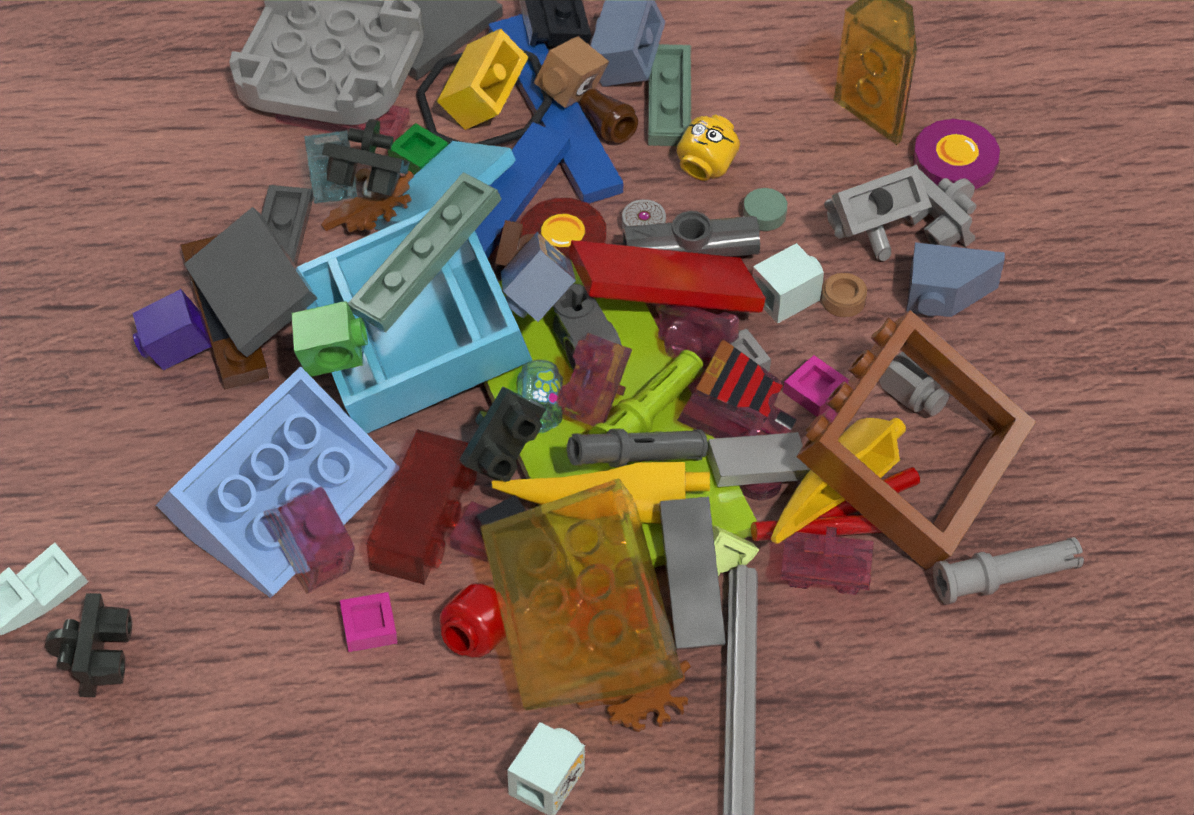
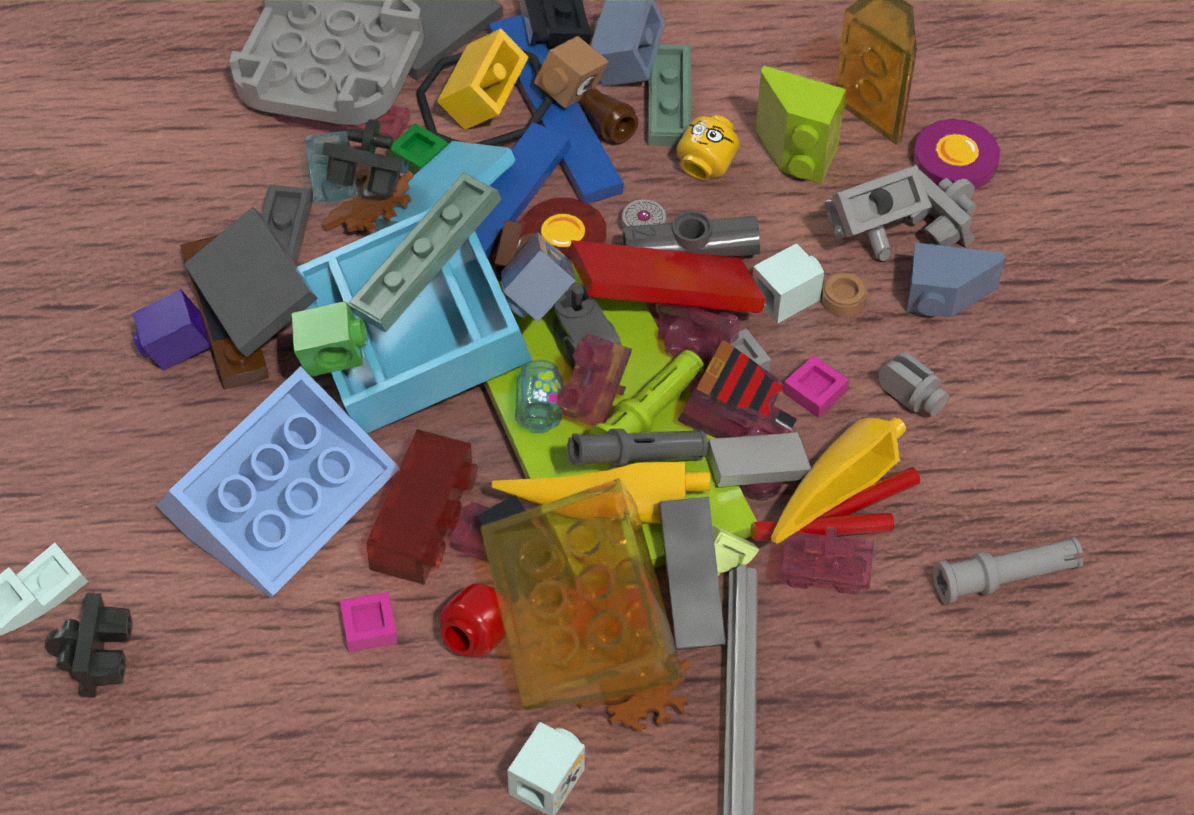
(312, 538): clear pink torso -> none
(503, 435): pearl dark grey hips -> none
(767, 206): sand green tile -> none
(799, 122): none -> lime slope
(866, 490): dark orange window -> none

